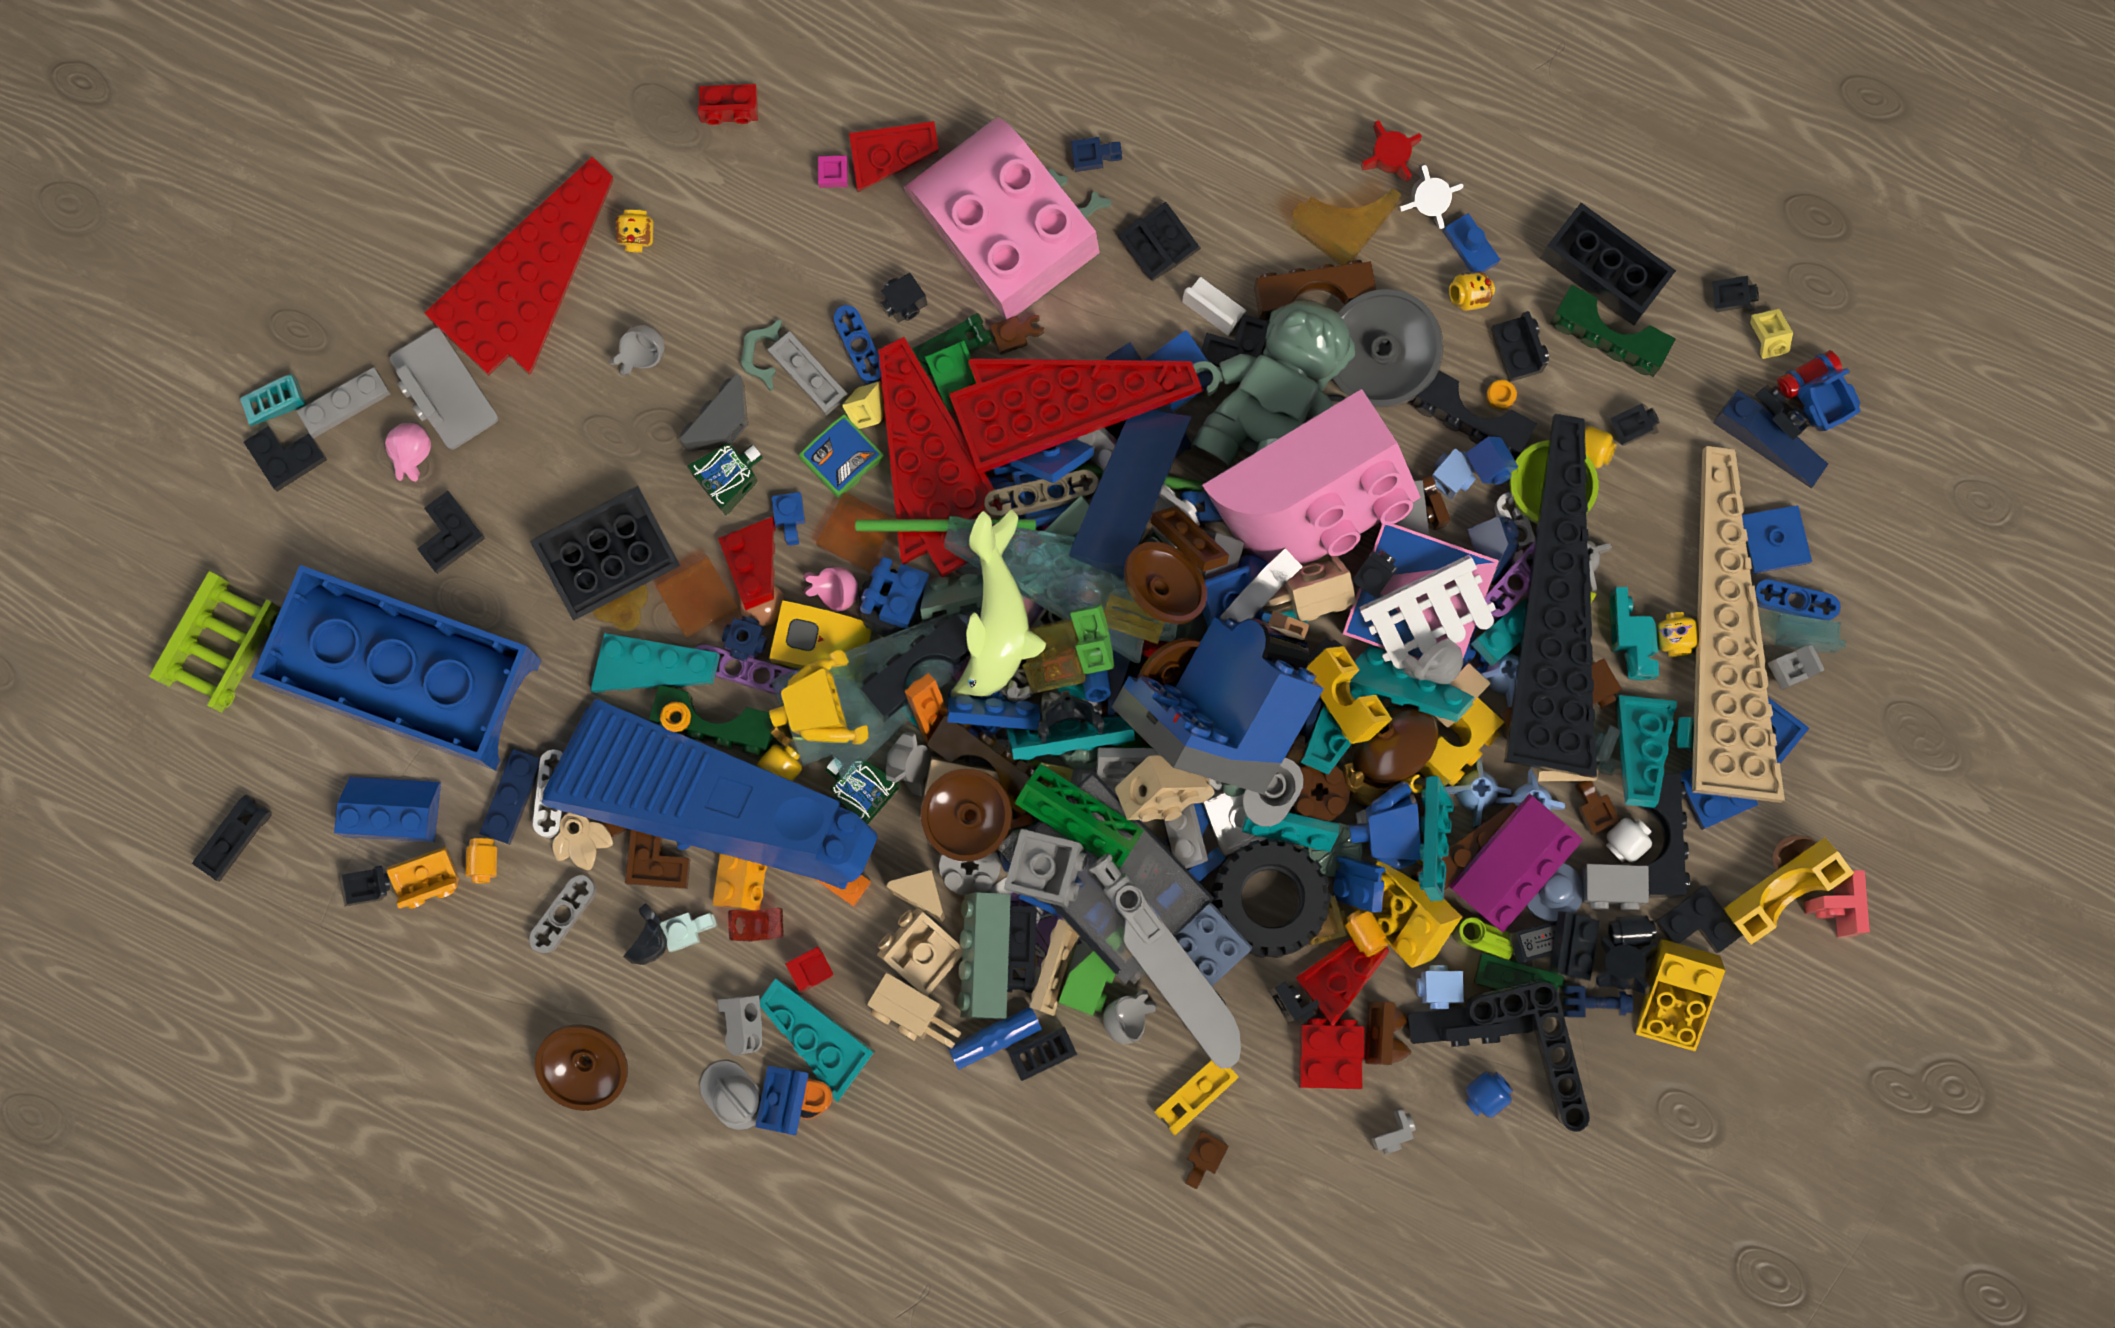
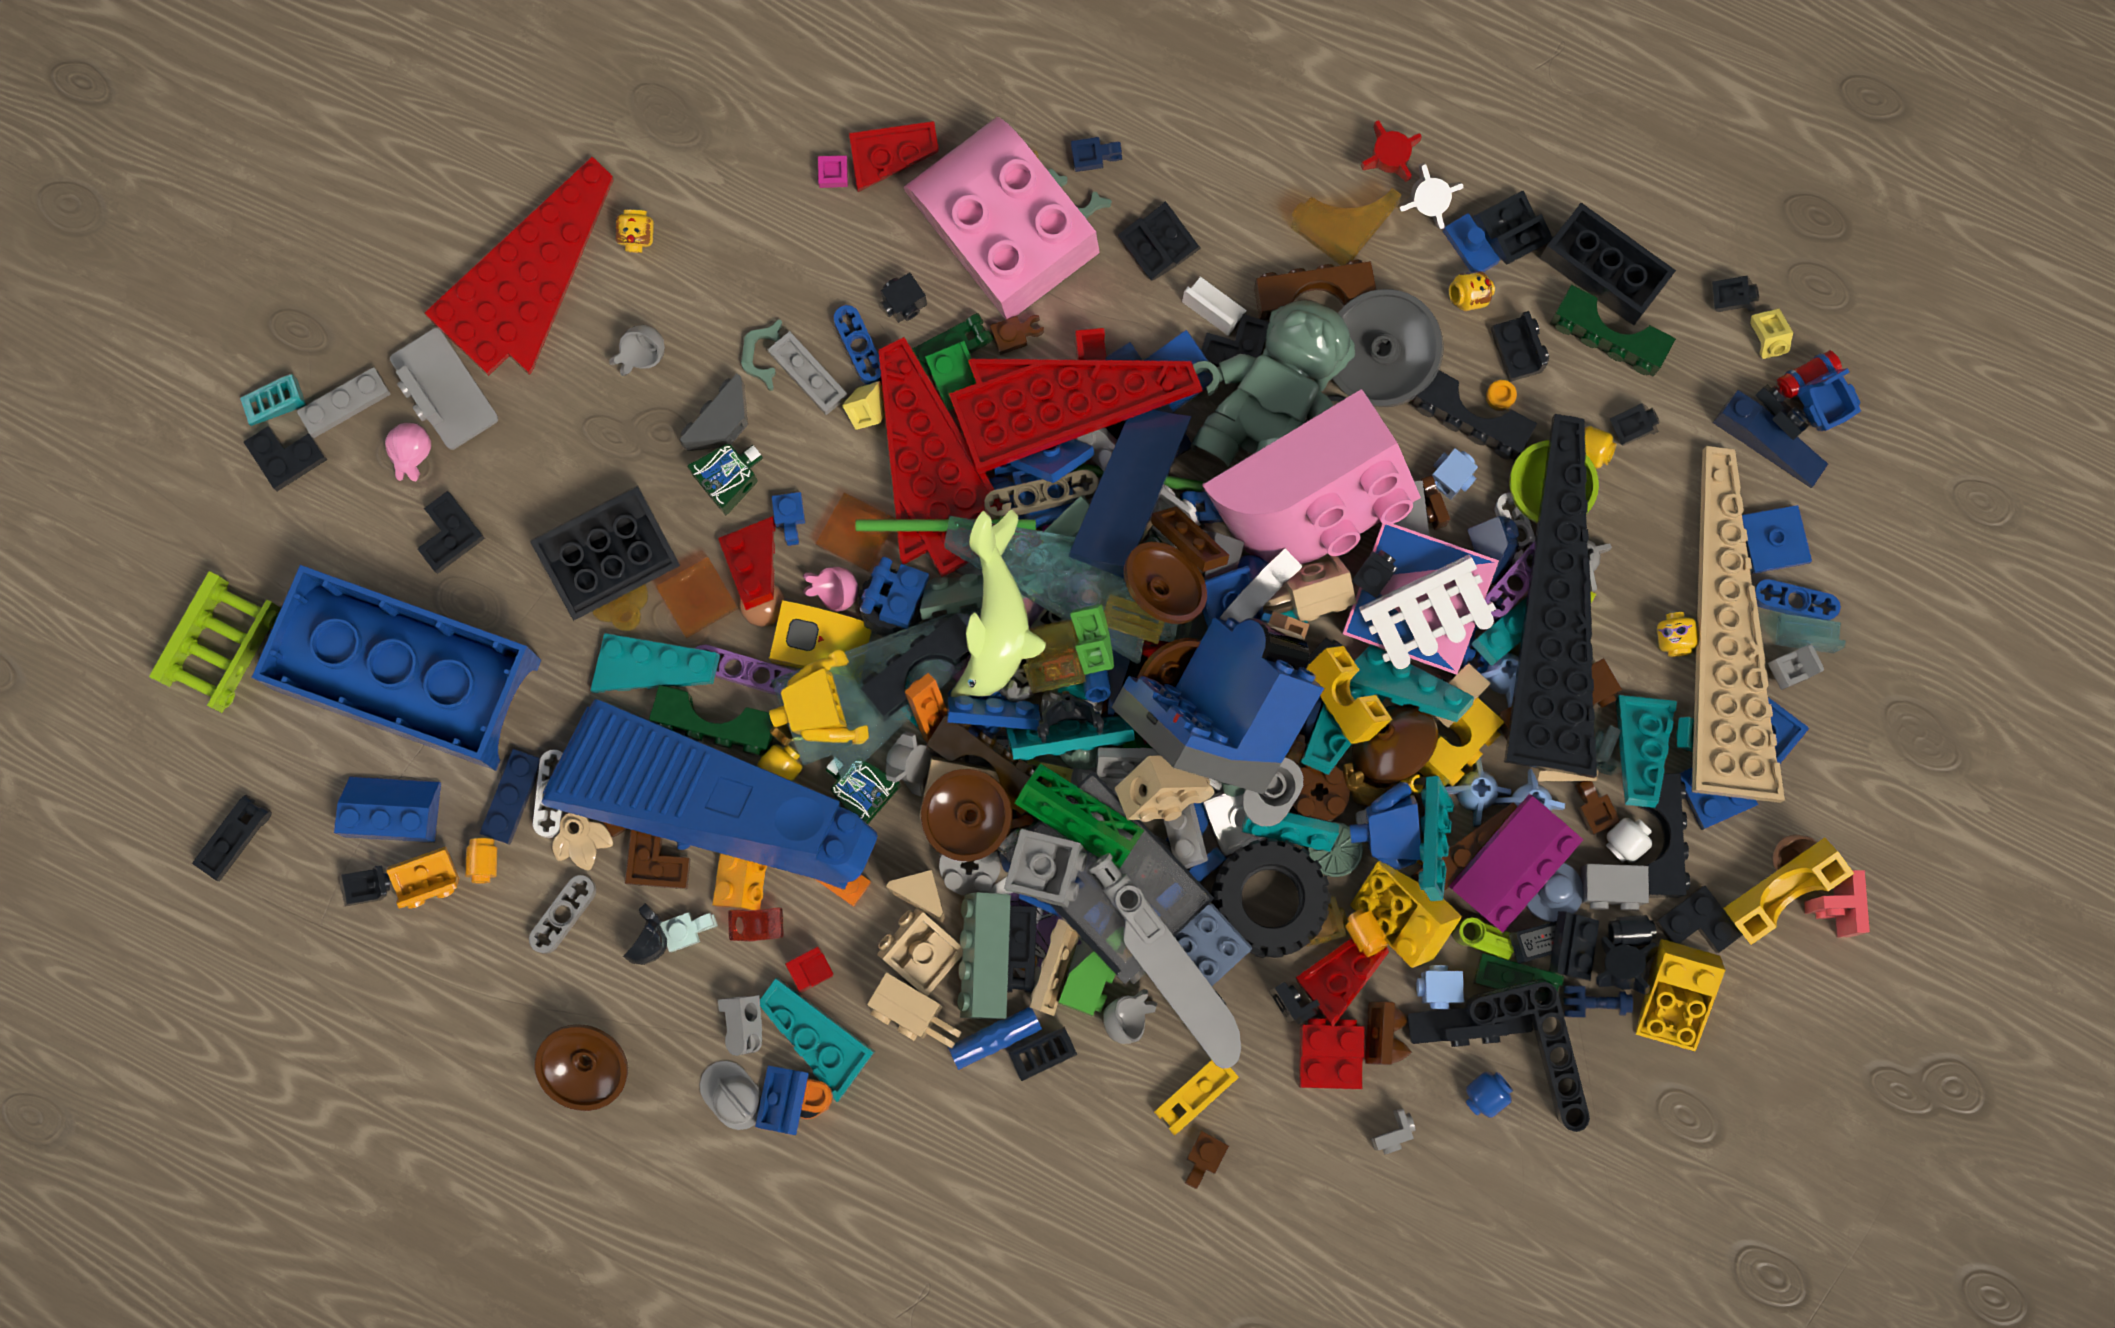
(672, 708): light orange plate -> none
(728, 104): red bracket -> none
(752, 646): dark blue brick -> none
(841, 456): slope -> none
(1090, 344): none -> red panel
(1359, 884): blue plate -> none
(1437, 664): light grey piece -> none
(1492, 460): blue brick -> none
(1513, 228): none -> black slope
(1634, 635): teal plate -> none

